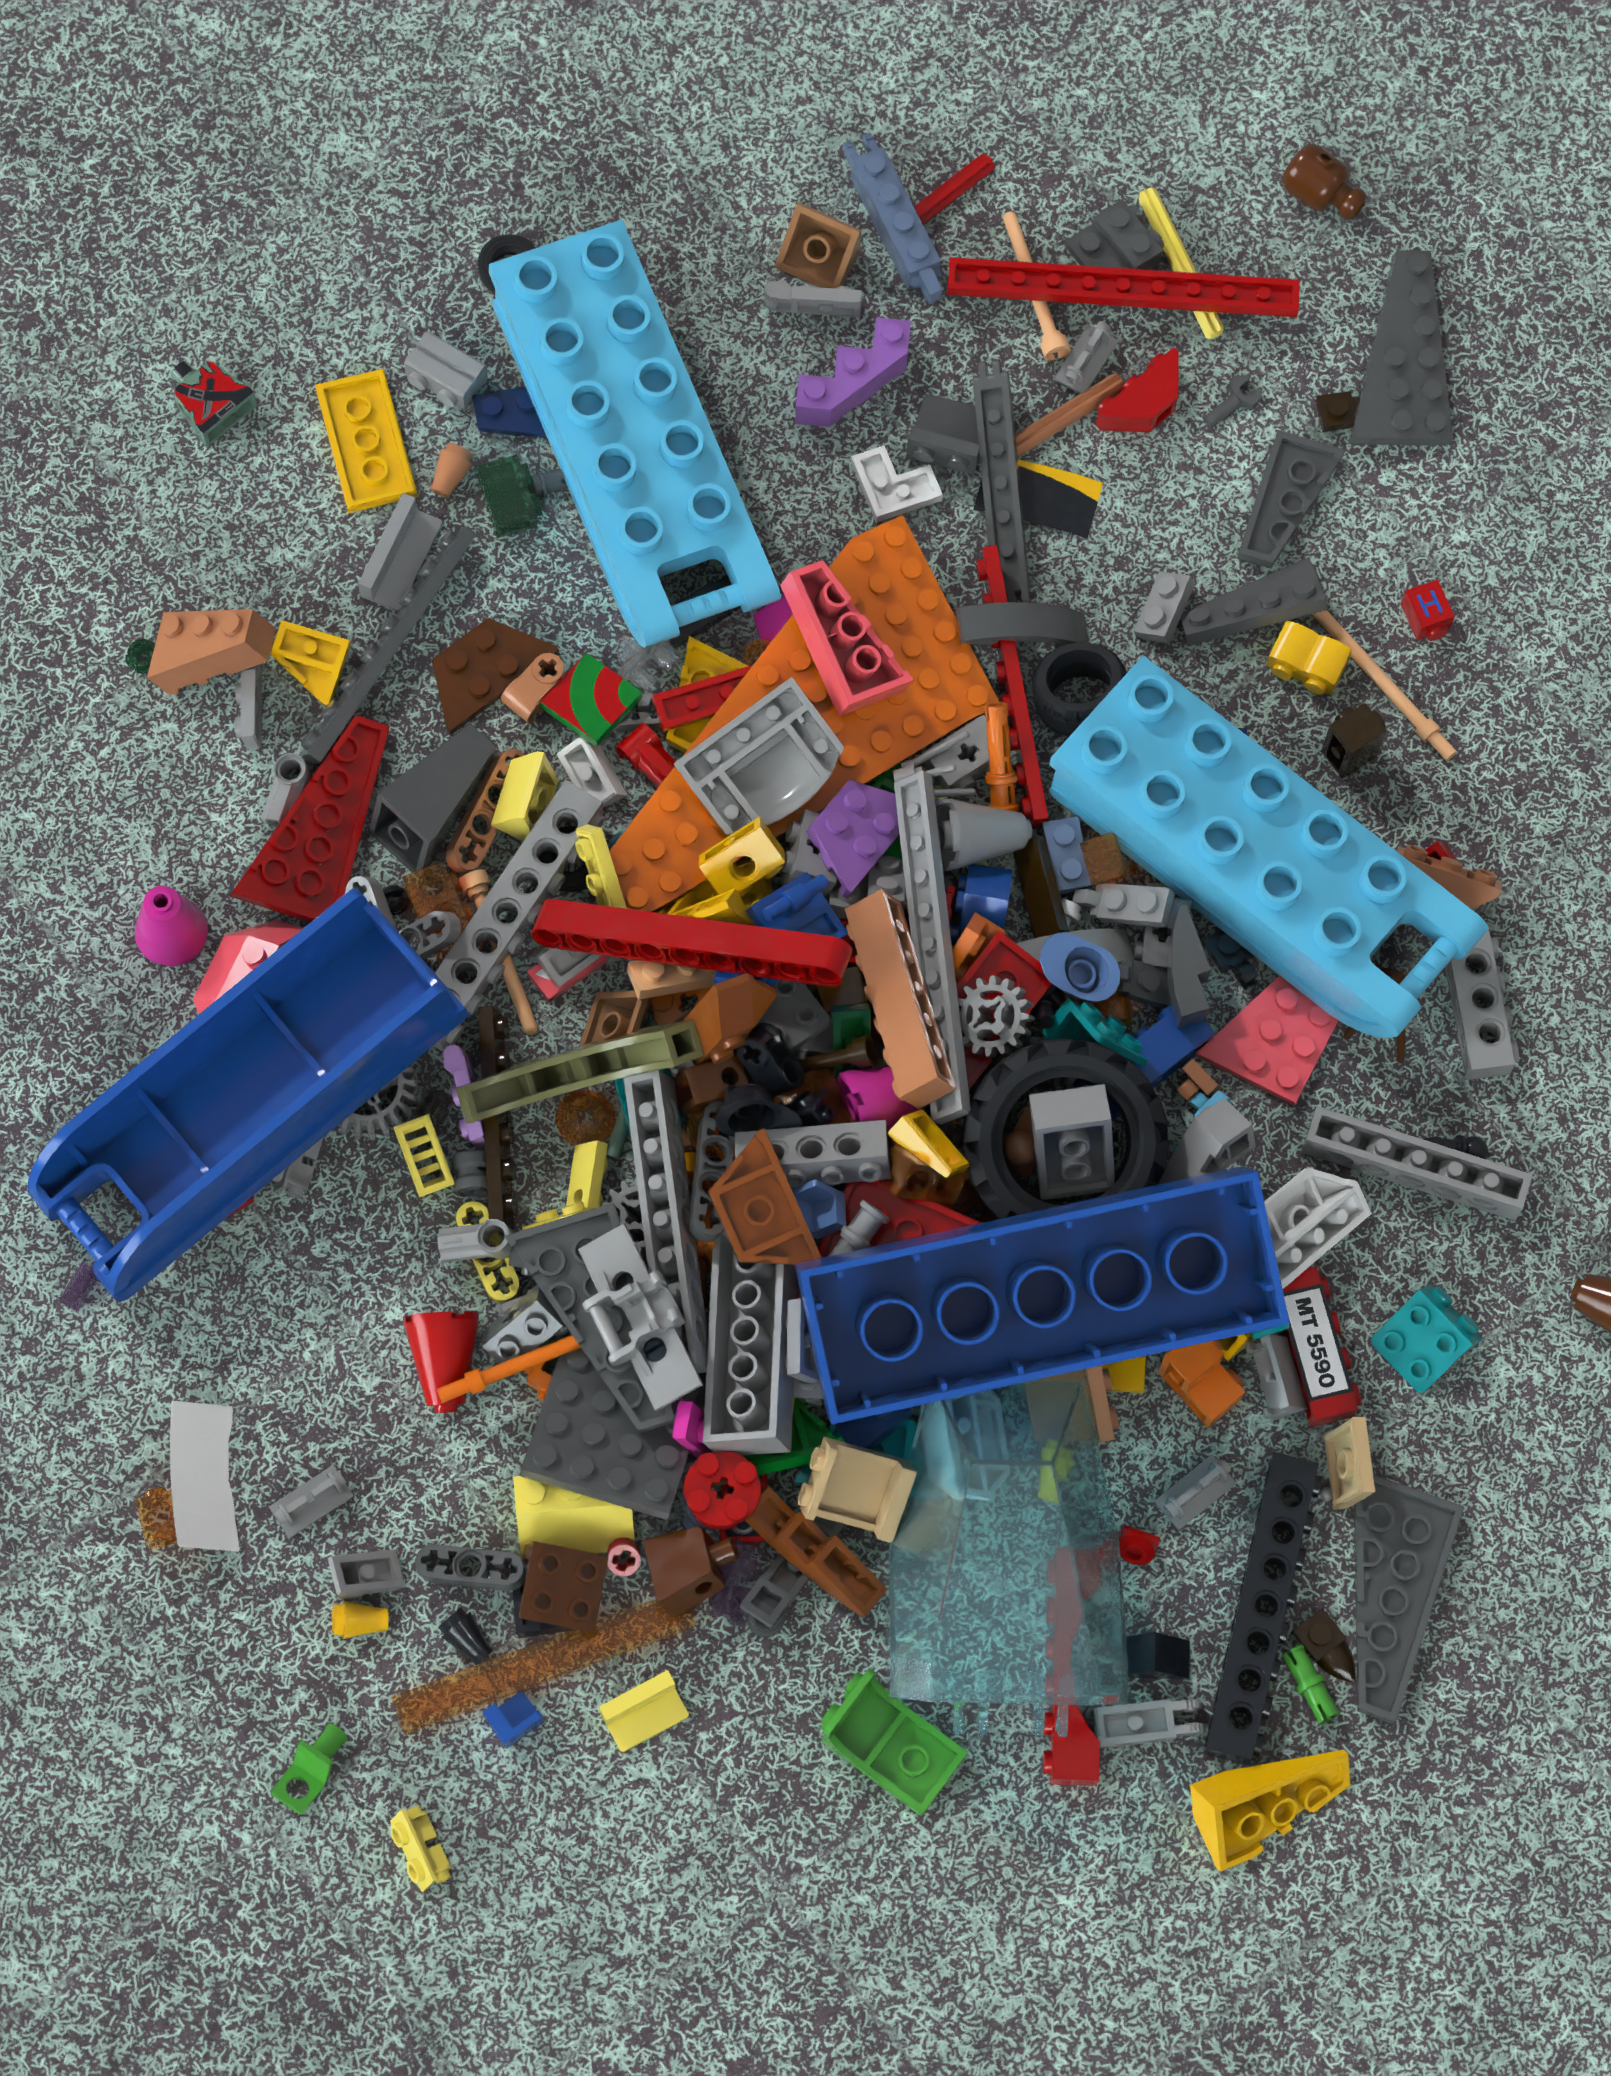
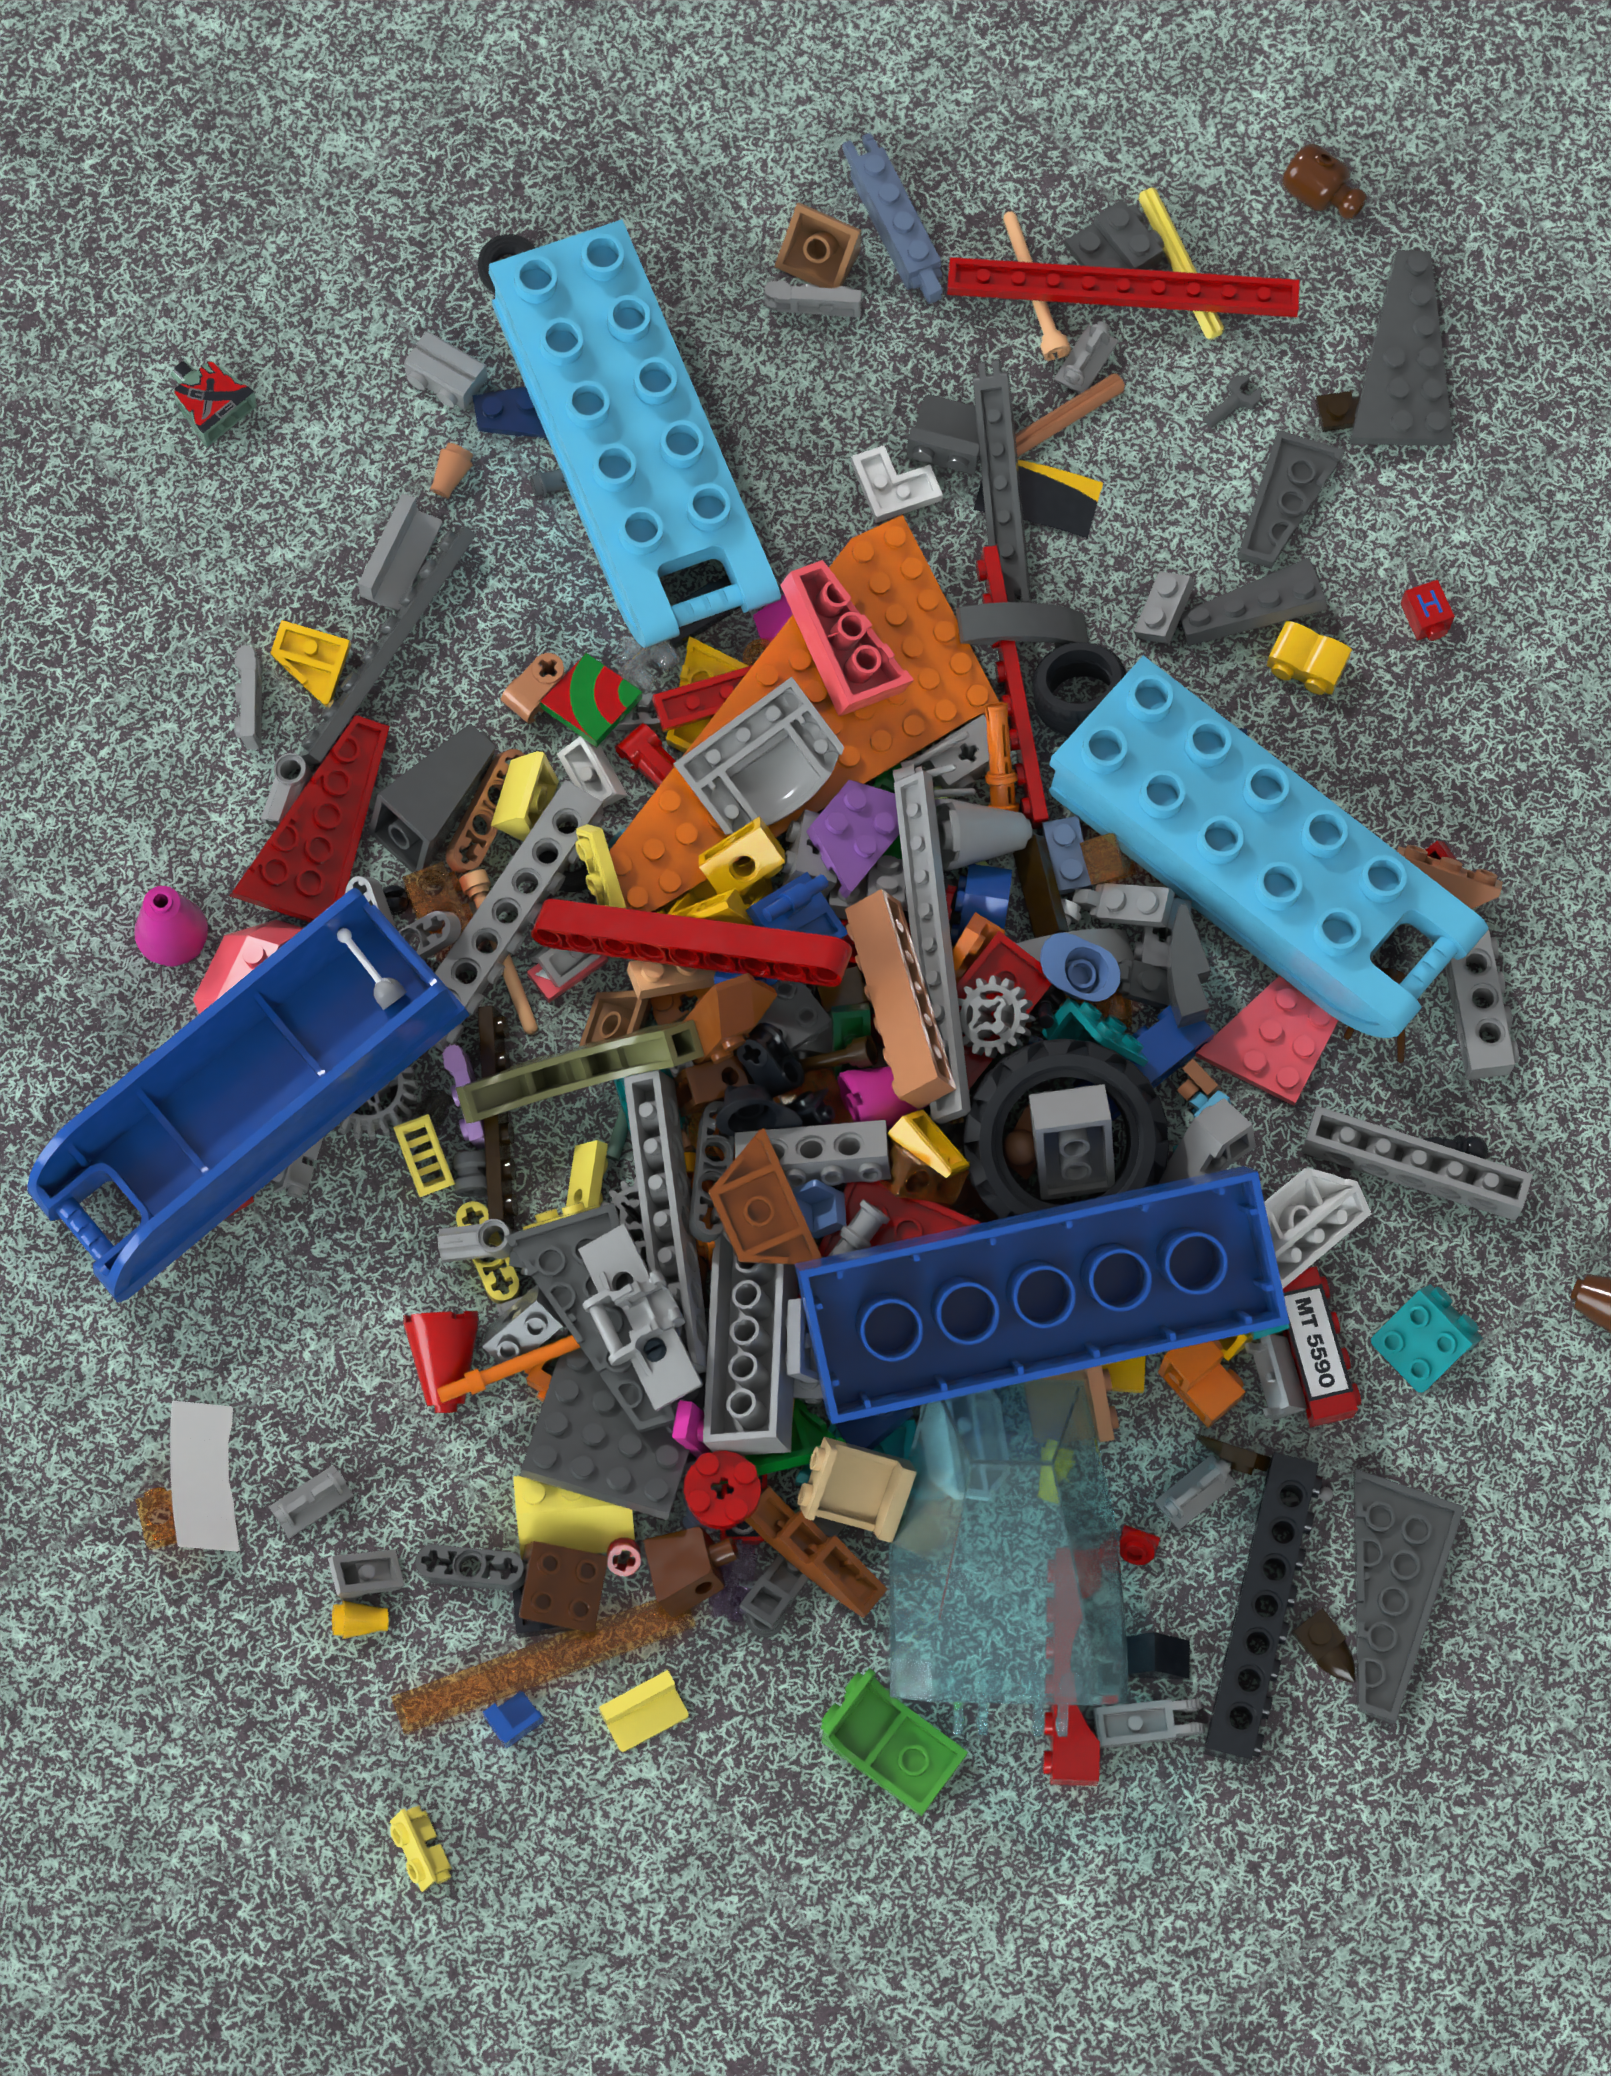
(79, 1287): clear purple pin -> none
(135, 650): clear green plate -> none
(207, 643): nougat wedge -> none
(312, 1766): bright green bracket -> none
(365, 440): yellow tile -> none
(386, 989): none -> hinge
(465, 1635): black cone -> none
(481, 667): reddish brown wing -> none
(507, 495): clear green brick -> none
(581, 1101): clear orange gear -> none
(856, 377): medium lavender brick -> none
(954, 187): red axle -> none
(1144, 398): red slope -> none
(1229, 955): black plate -> none
(1242, 1459): none -> dark brown plate
(1252, 1802): yellow wedge -> none
(1311, 1684): bright green pin -> none
(1349, 1463): tan plate -> none
(1353, 739): dark brown brick -> none
(1425, 728): light nougat bar -> none

